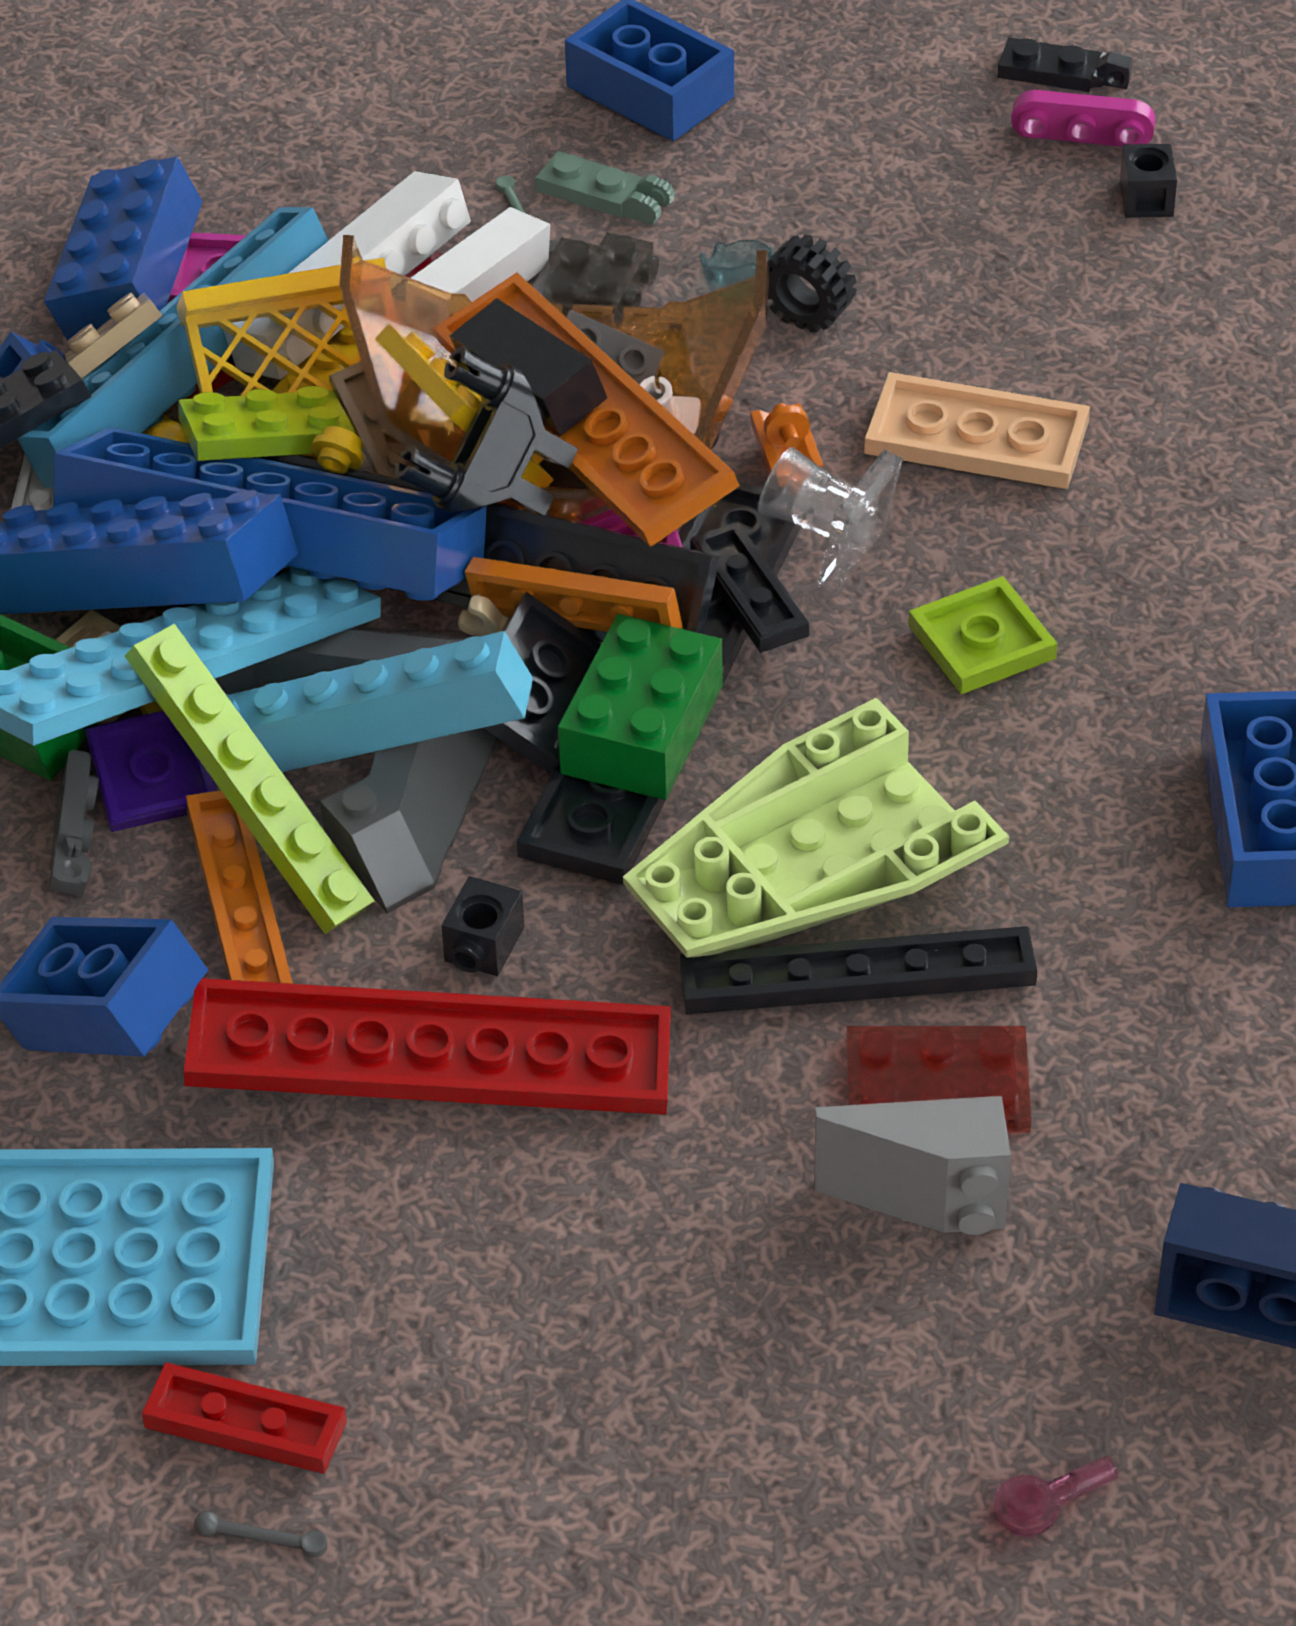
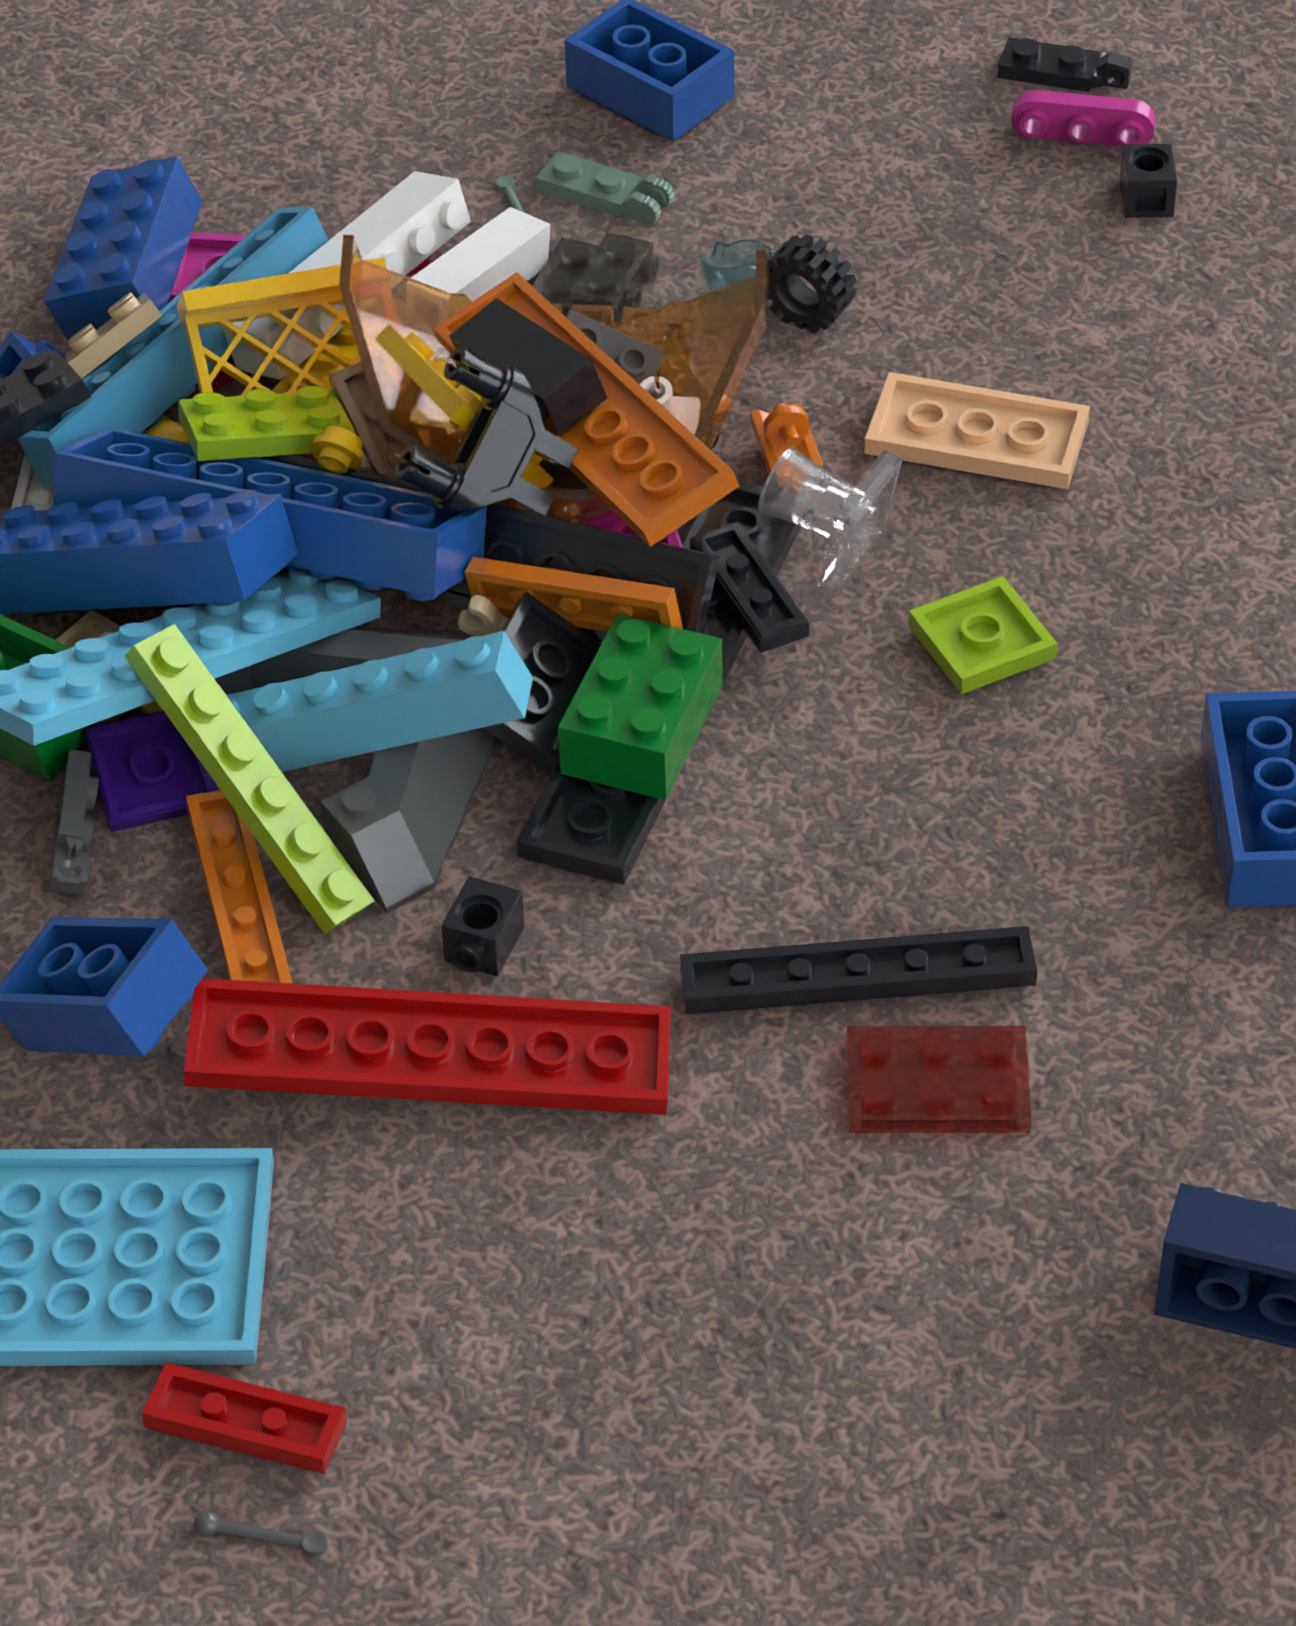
(809, 839): yellowish green wedge -> none
(918, 1160): light grey slope -> none
(1031, 1505): clear pink plate -> none

